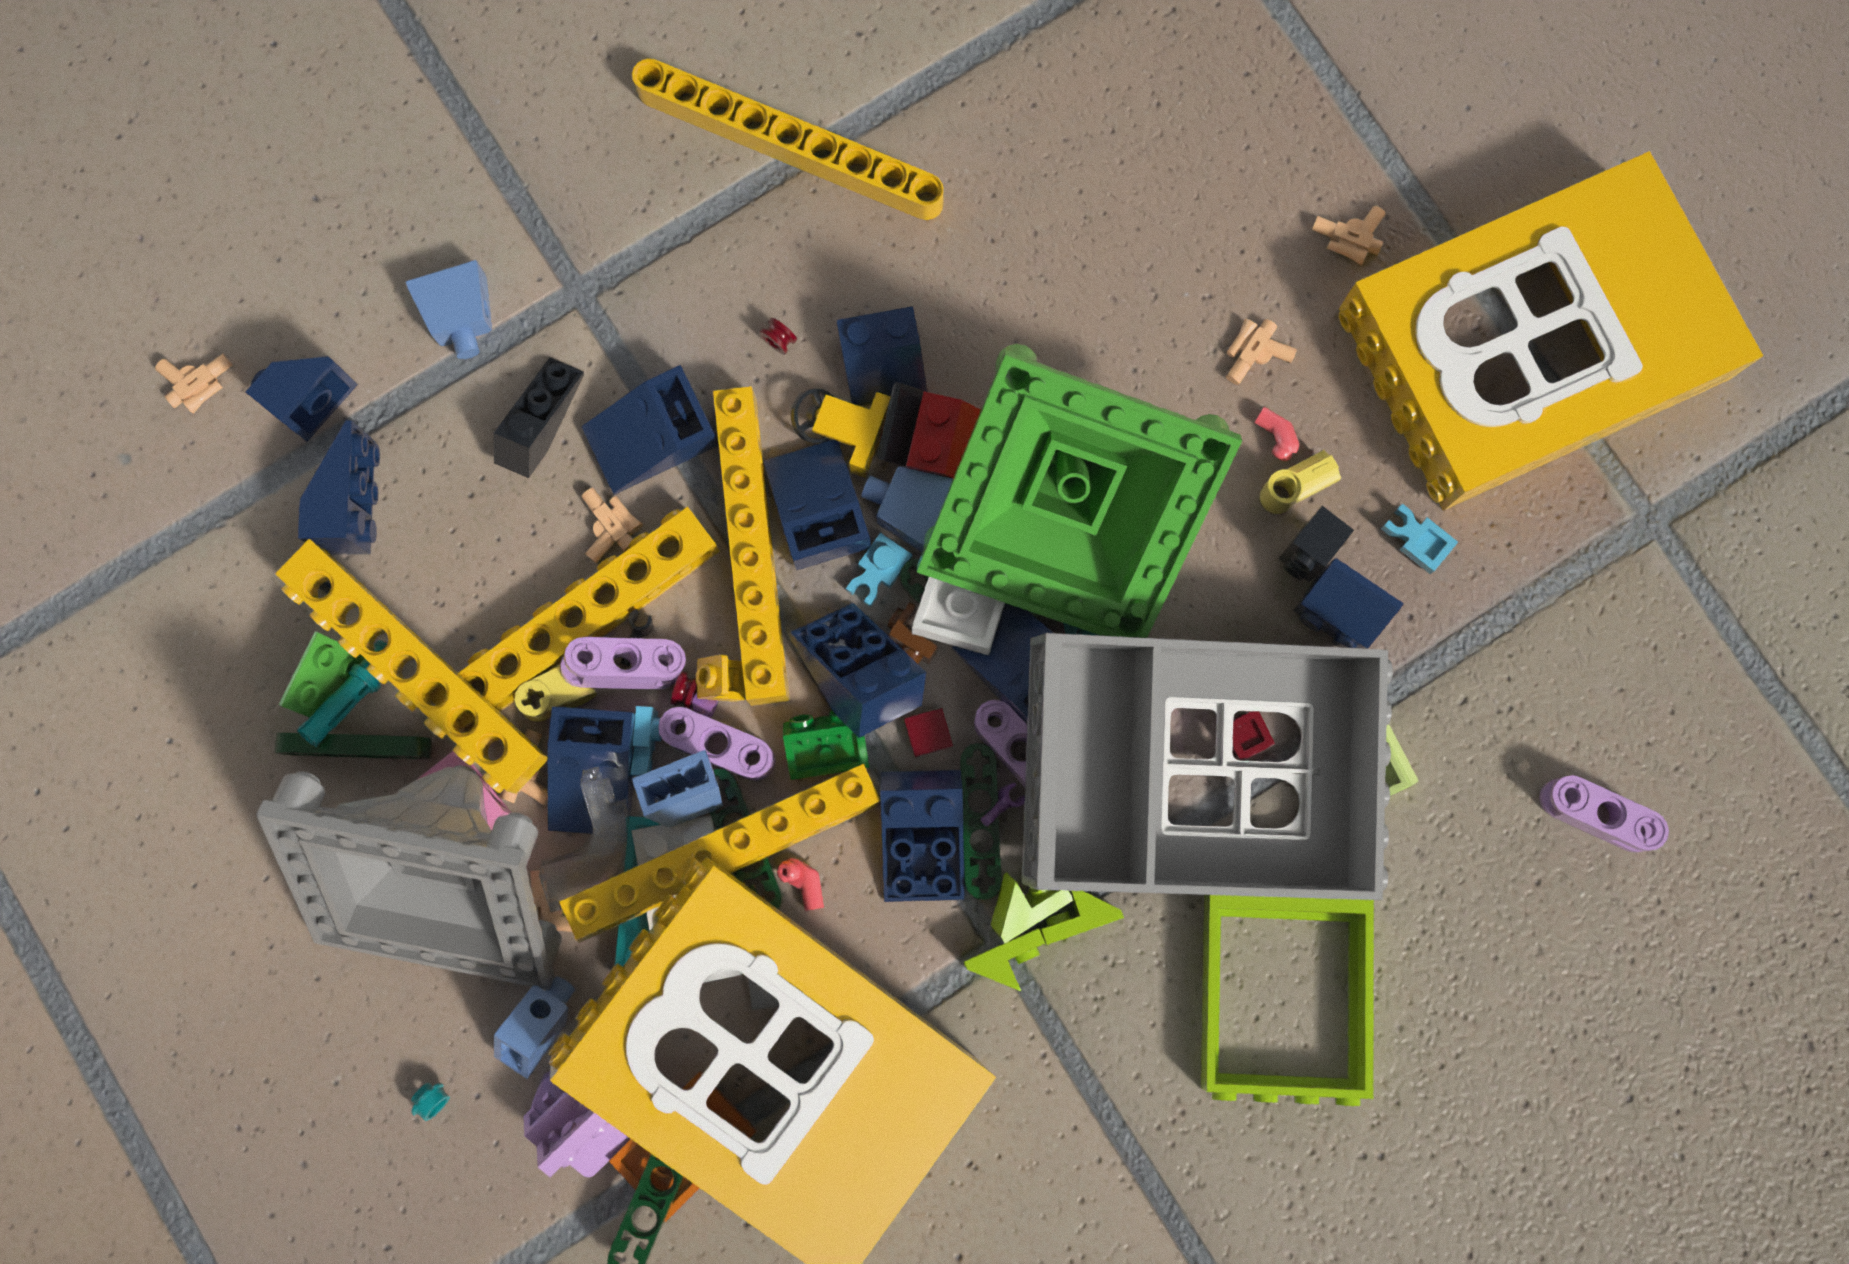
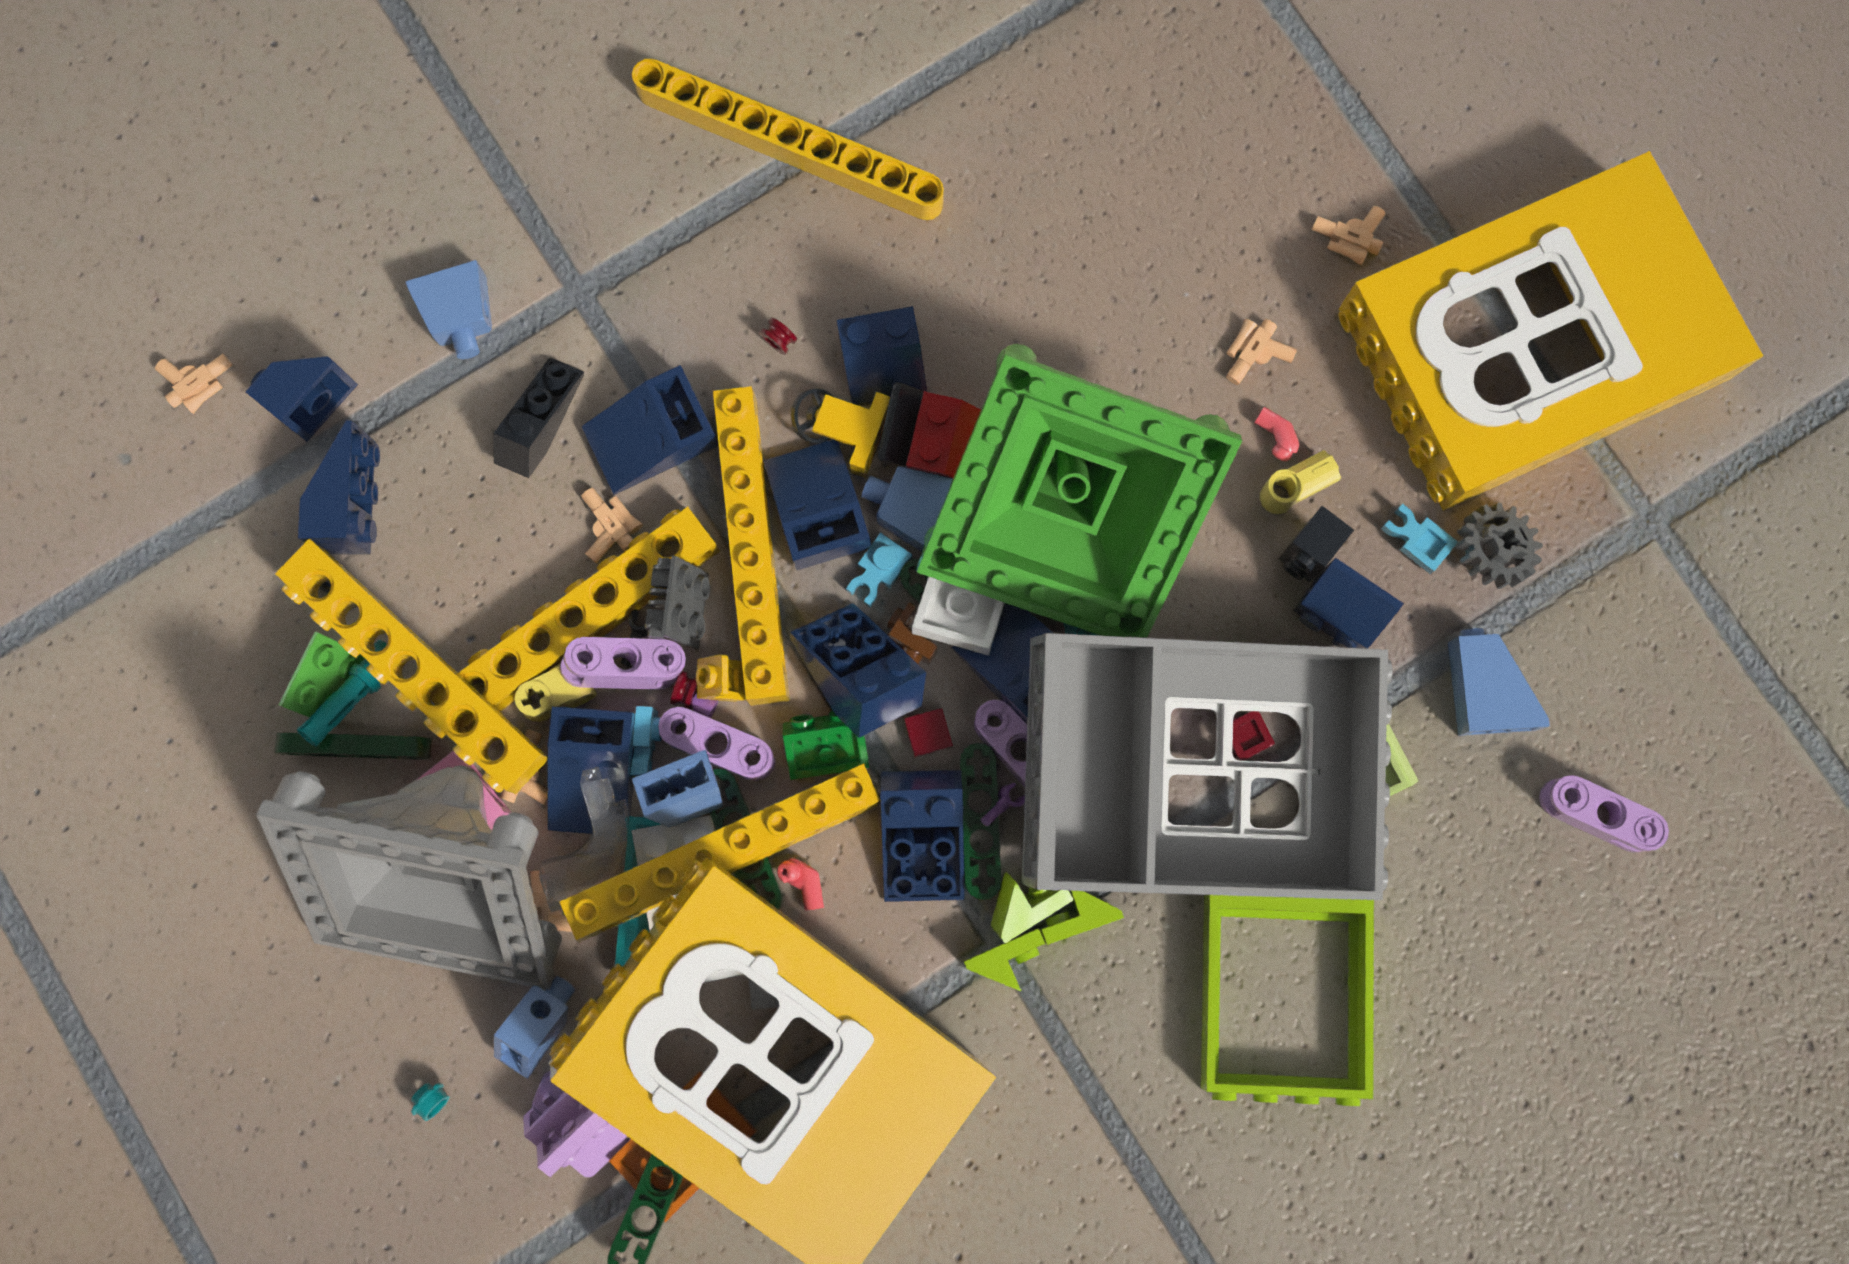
(684, 602): none -> dark grey hinge
(1490, 687): none -> medium blue slope
(1499, 545): none -> dark grey gear

